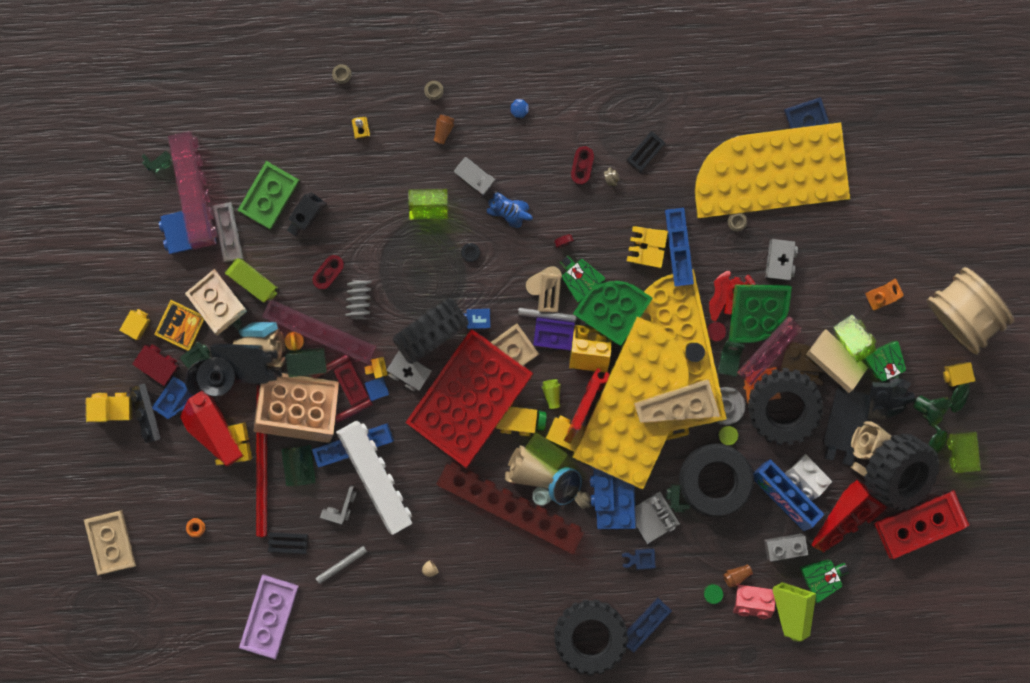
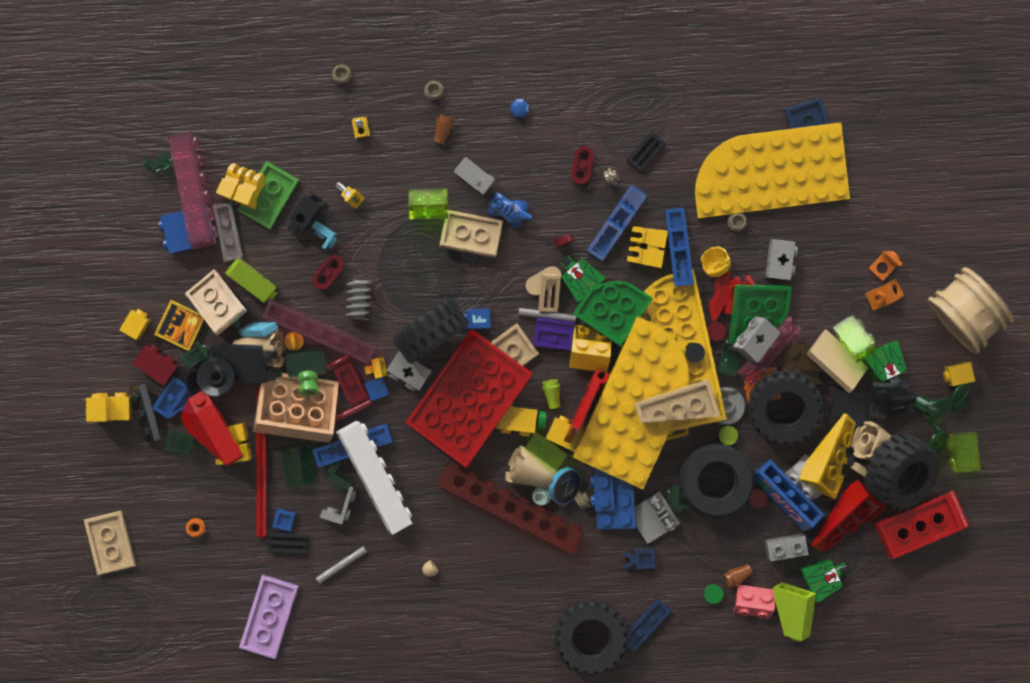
(179, 441): none -> clear green bracket
(233, 190): none -> yellow legs
(284, 520): none -> blue tile
(308, 383): none -> bright green wheel
(322, 231): none -> medium azure bracket
(339, 482): none -> clear green bracket
(351, 196): none -> yellow piece
(471, 234): none -> tan tile
(616, 222): none -> blue slope
(715, 262): none -> yellow hair
(756, 339): none -> light grey brick
(758, 498): none -> dark red tile
(825, 464): none -> yellow wedge
(890, 259): none -> orange bracket

